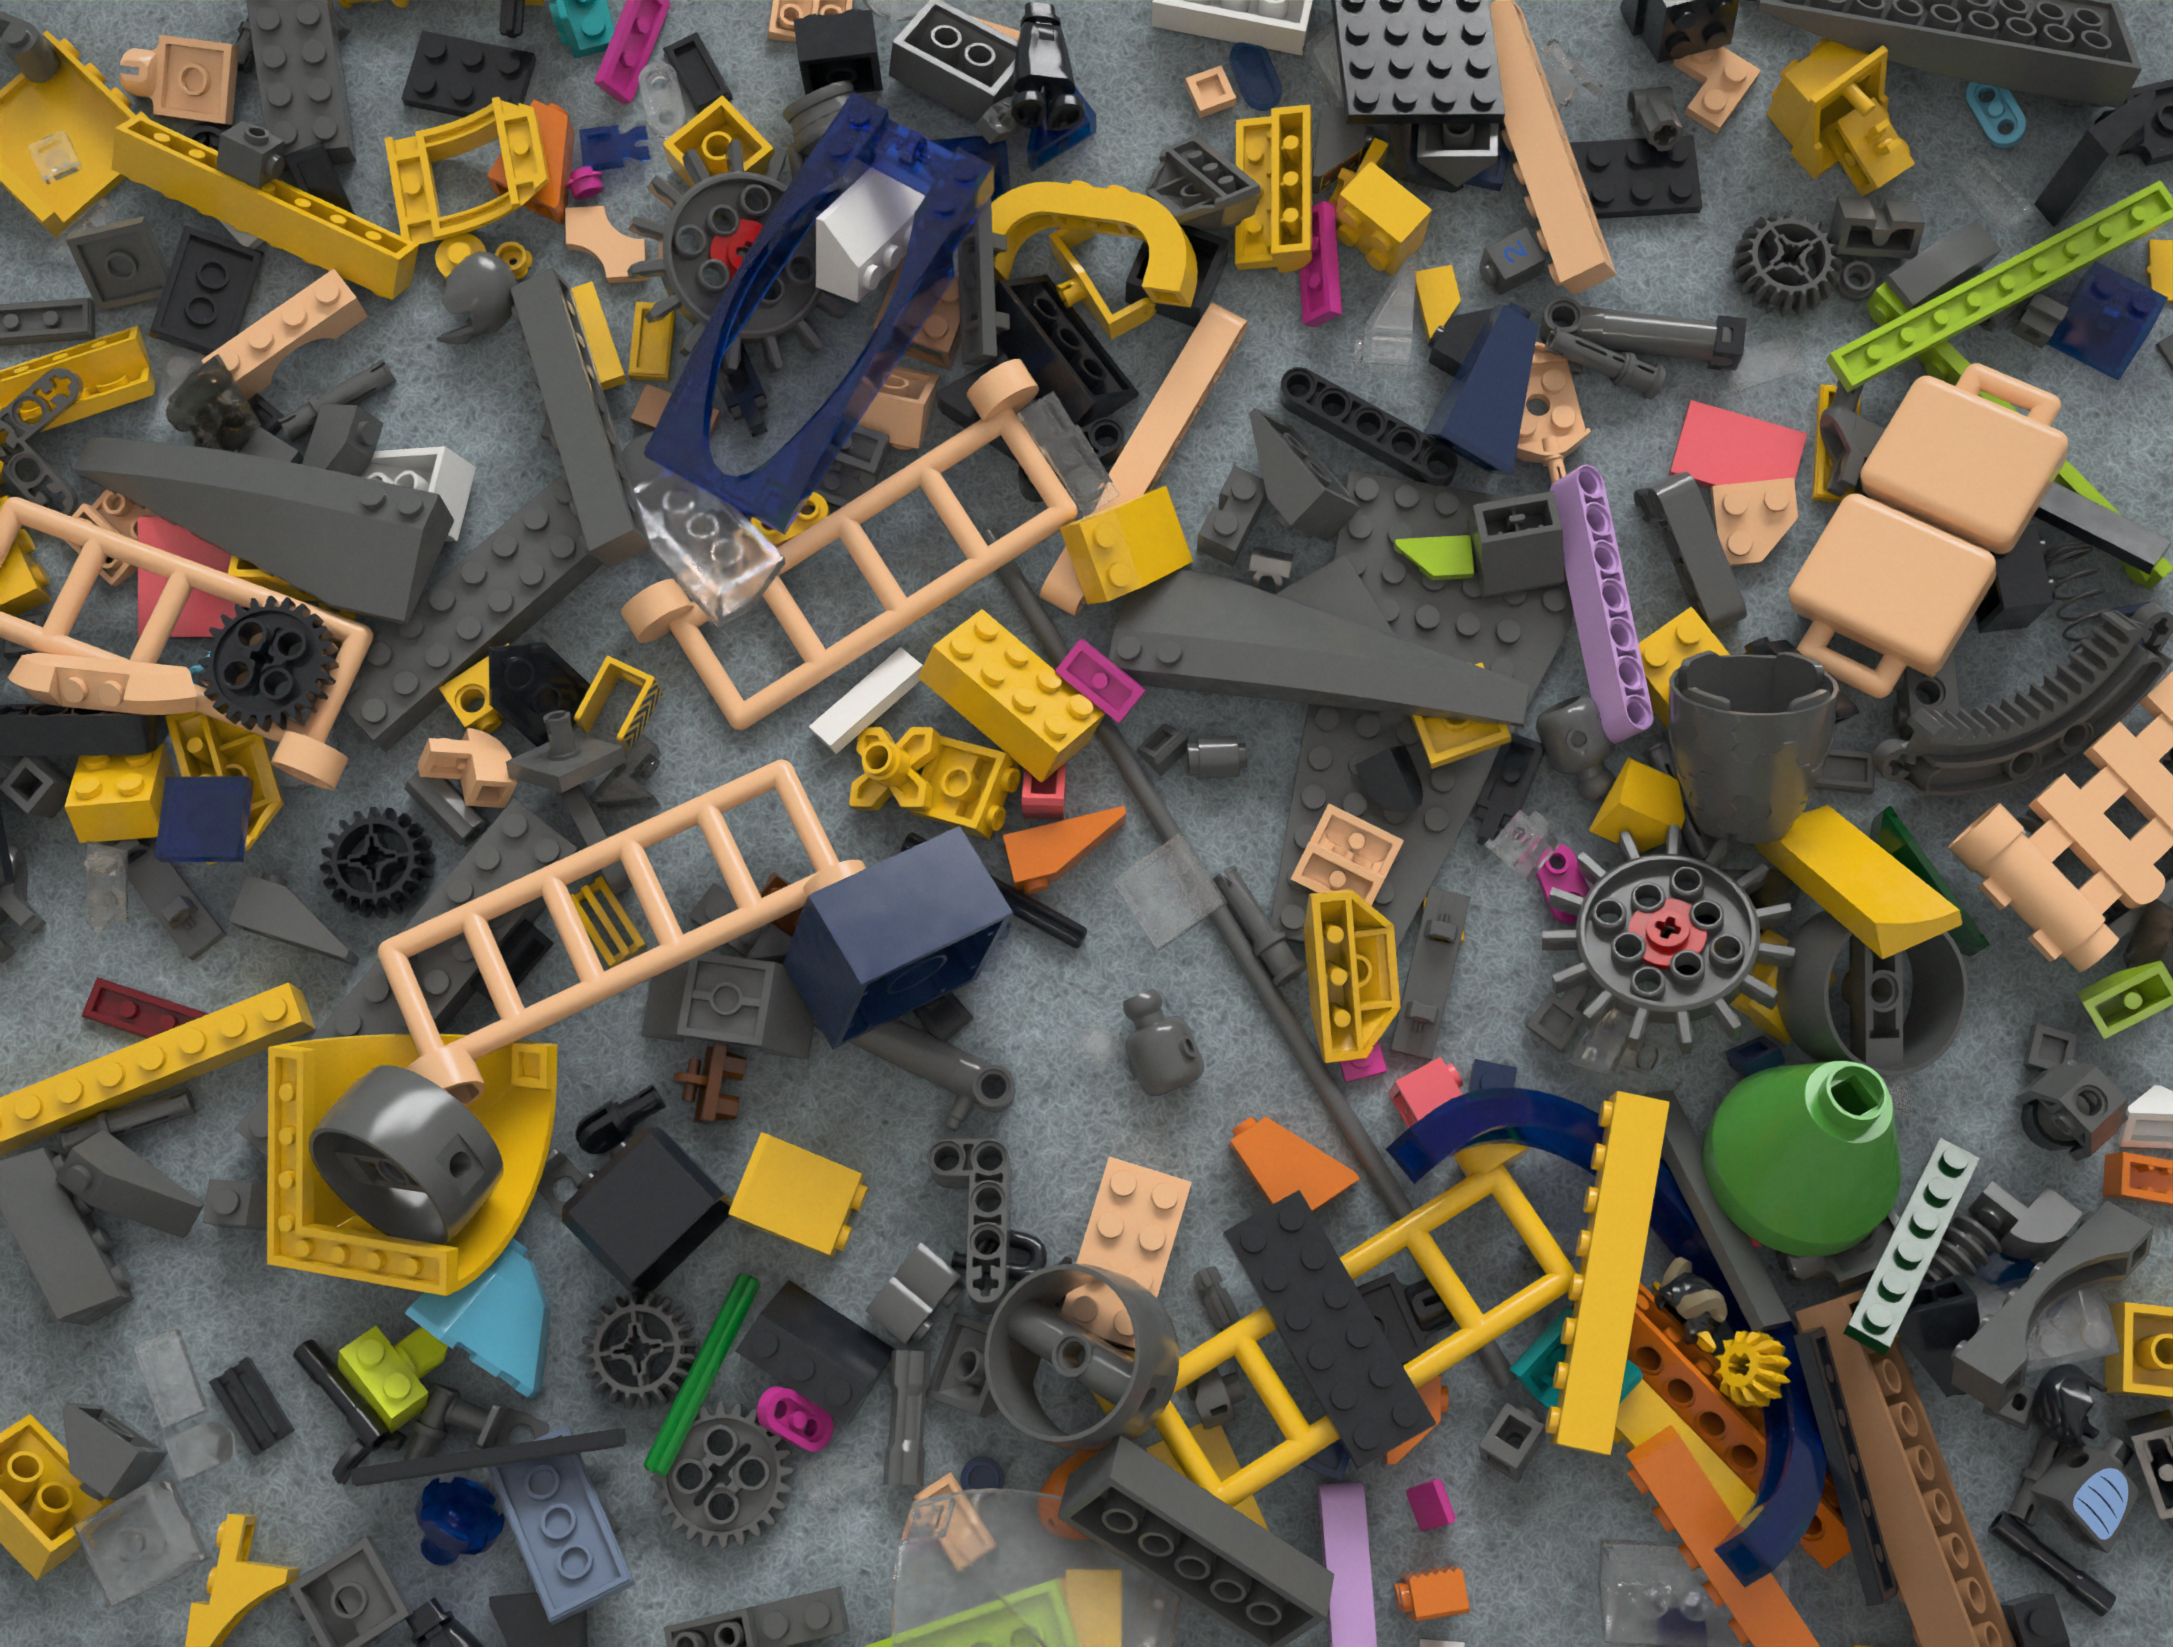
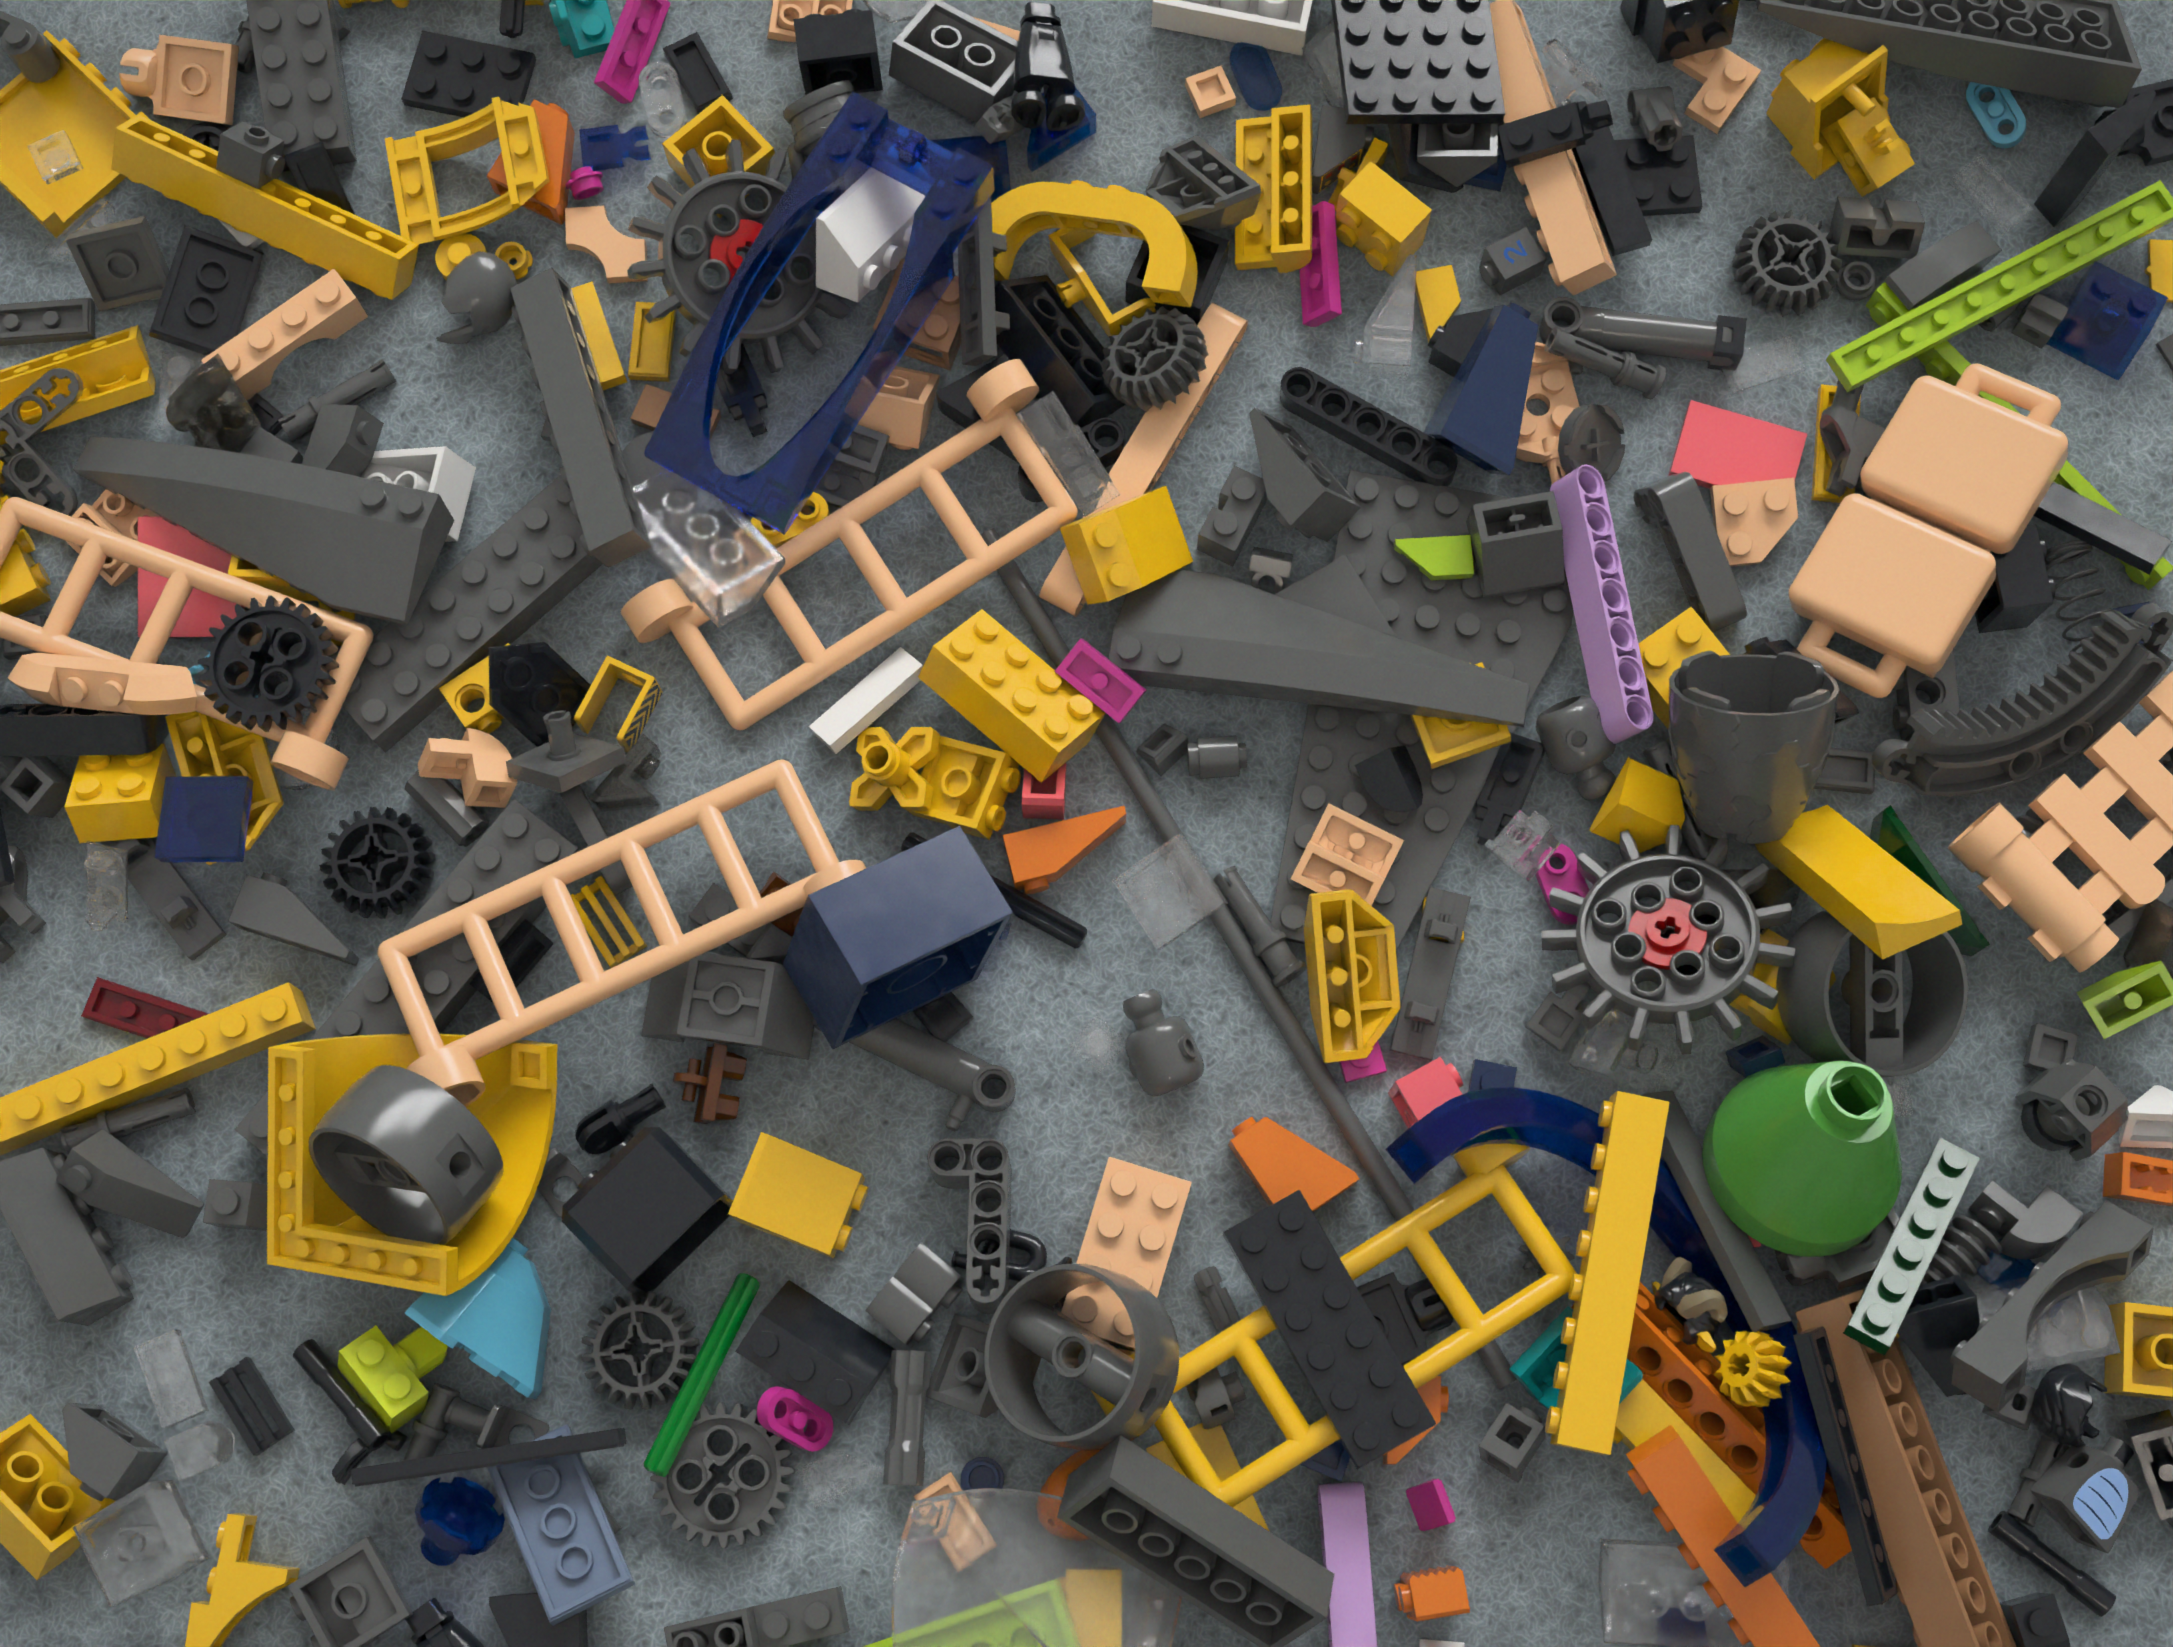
(1159, 367): none -> dark grey gear
(1552, 131): none -> black hinge
(1592, 438): none -> dark grey tile
(1612, 193): none -> black tile

